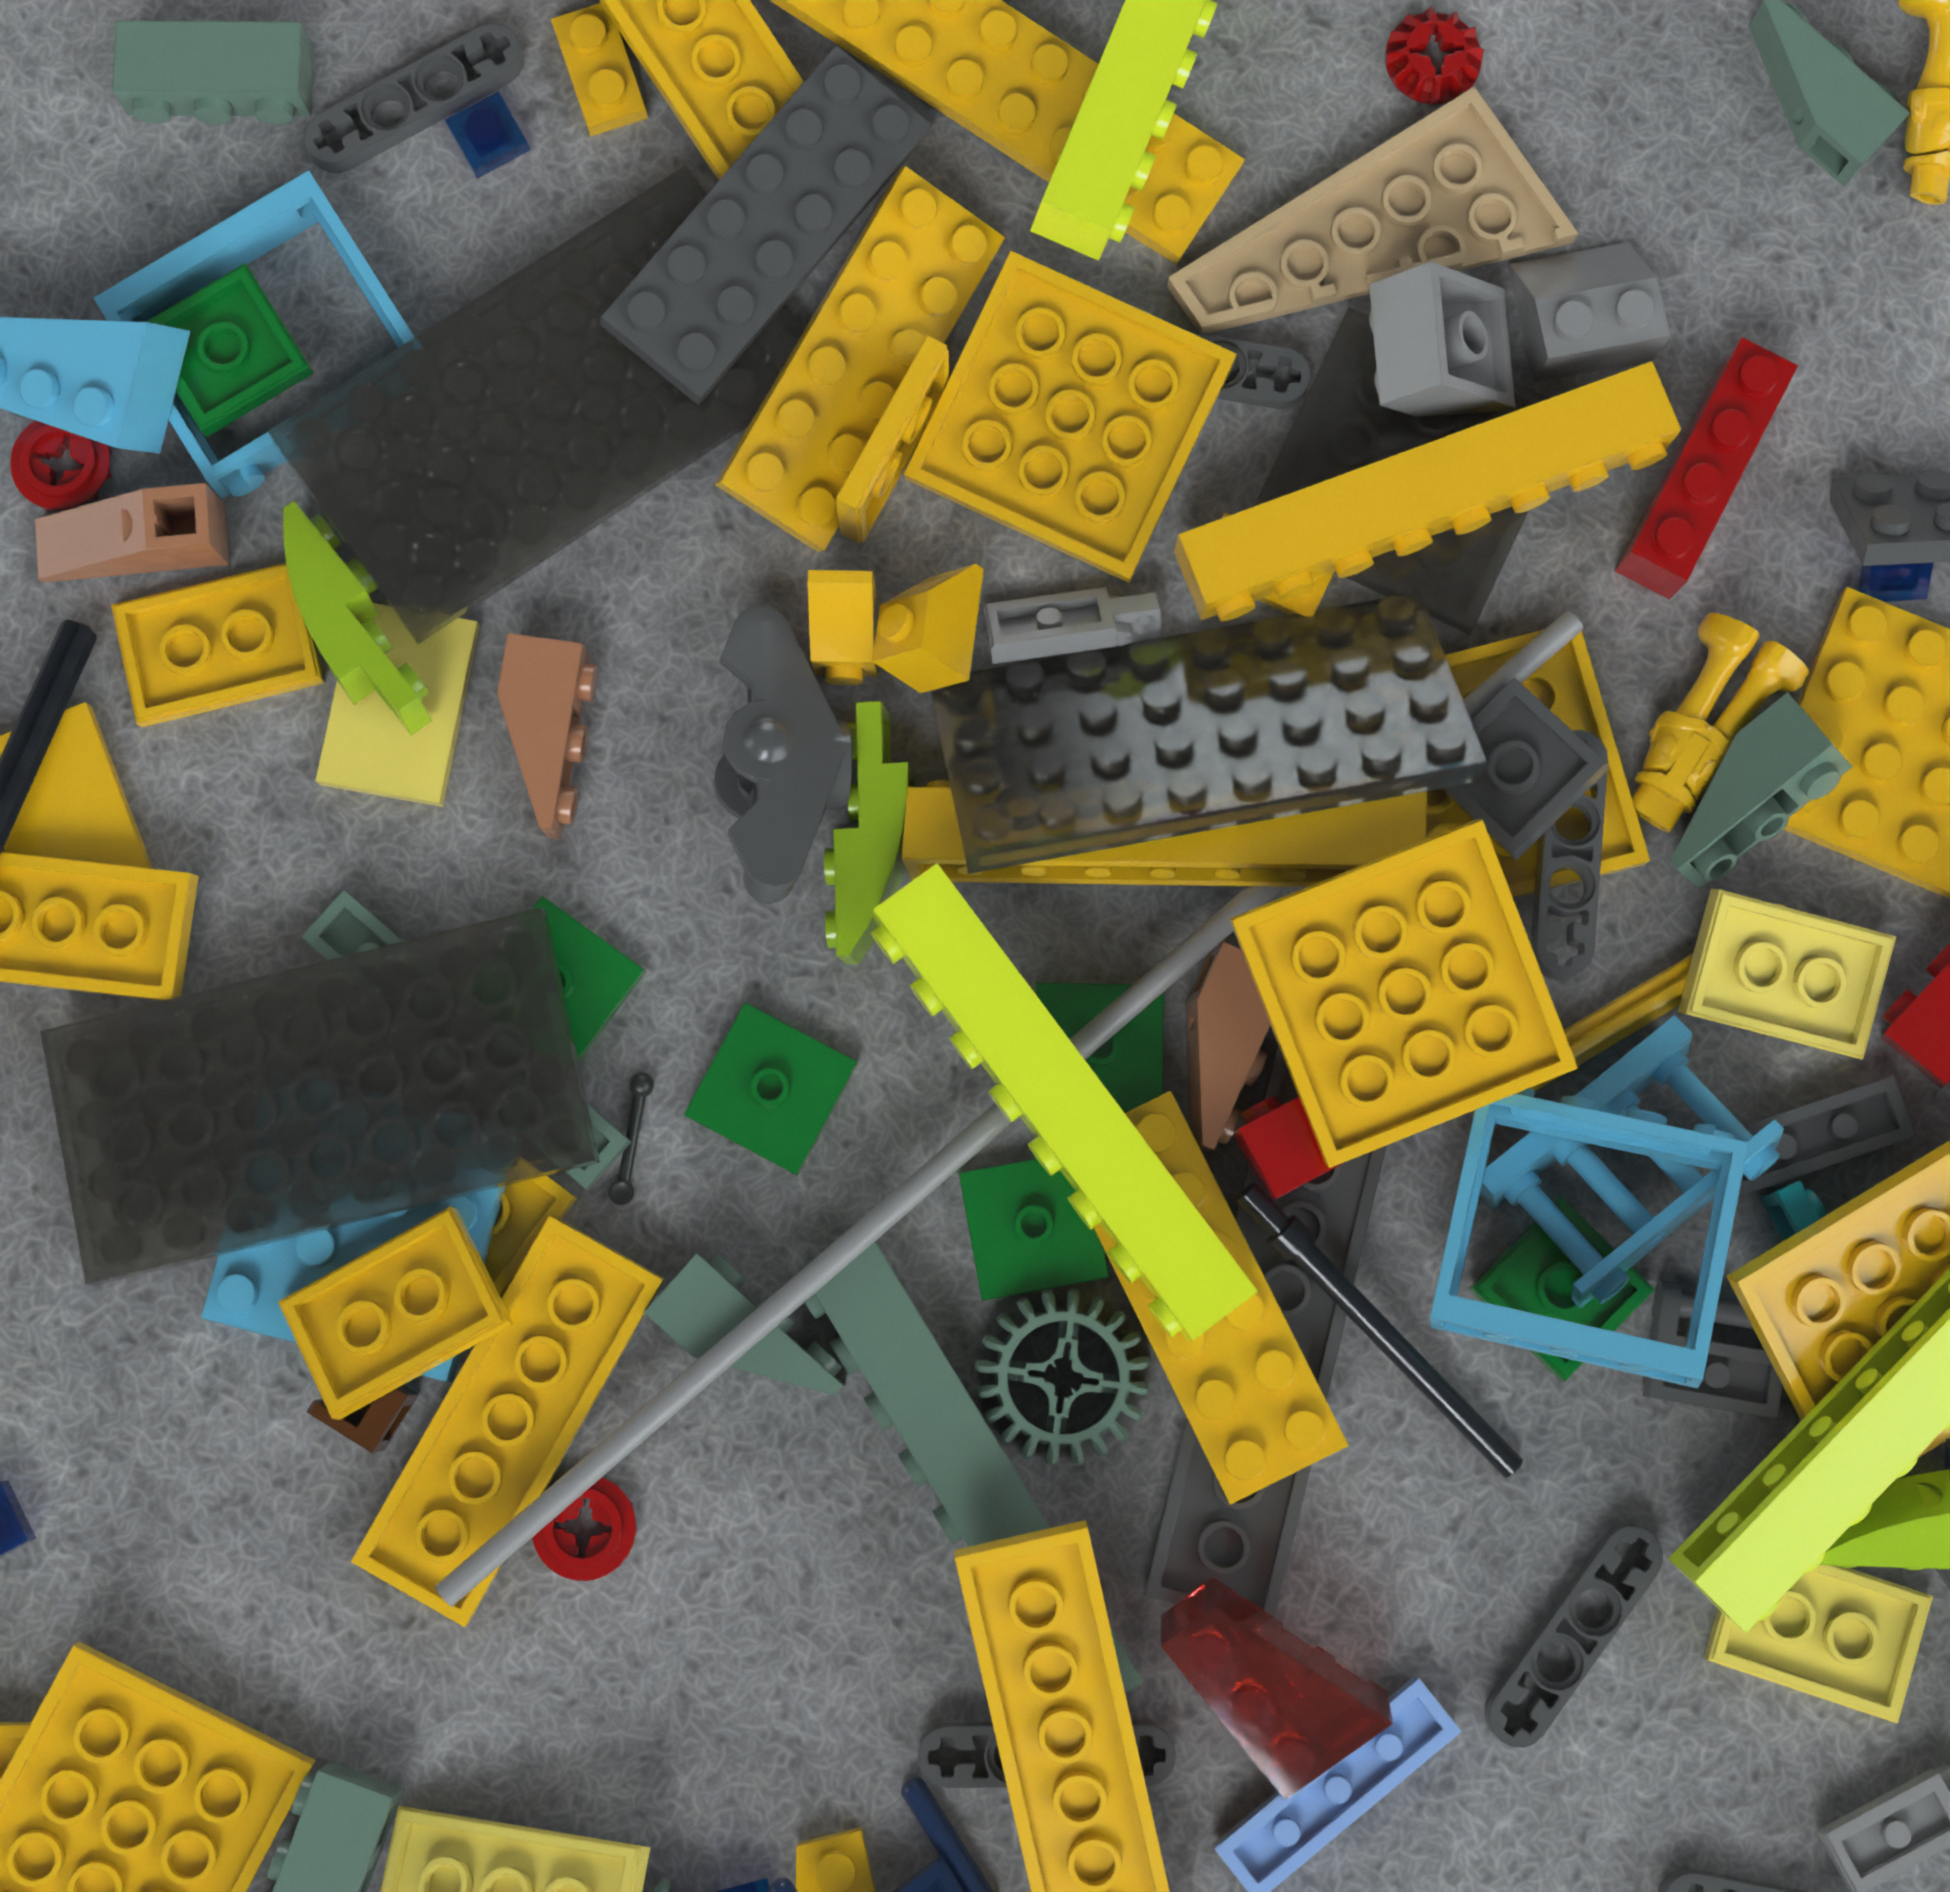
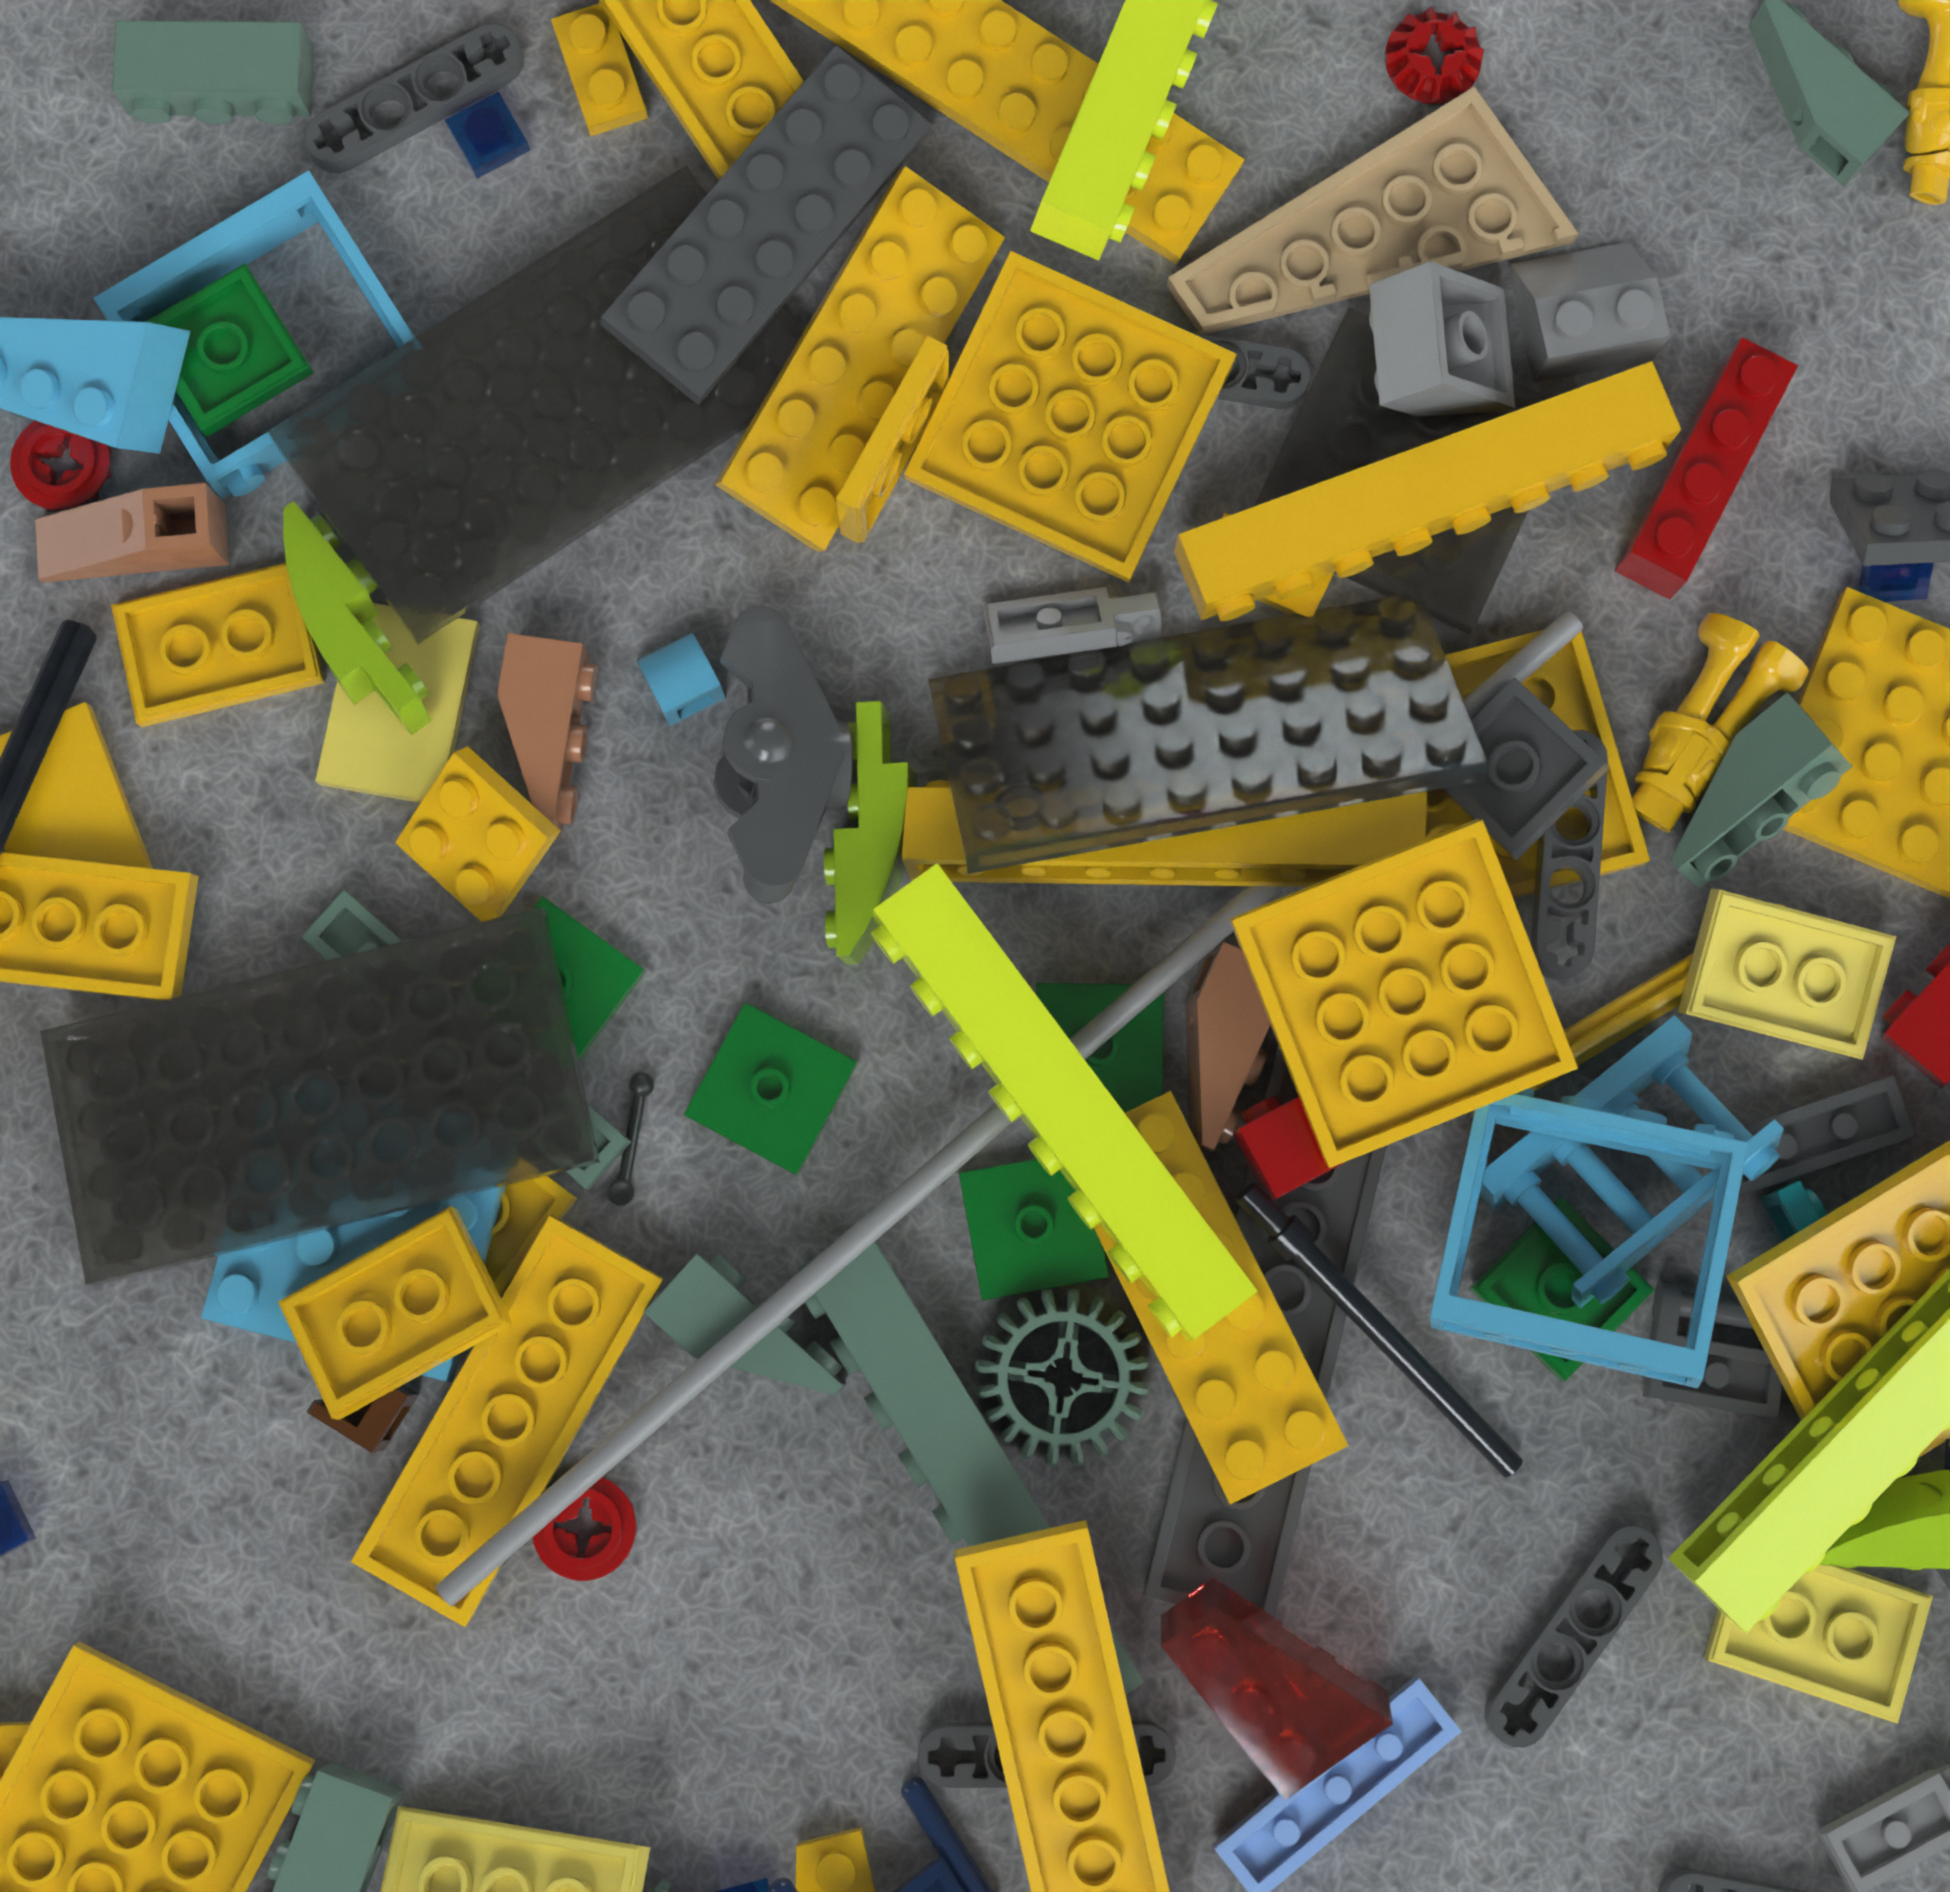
(477, 835): none -> yellow plate
(681, 679): none -> medium azure brick
(842, 624): yellow slope -> none
(930, 630): yellow slope -> none

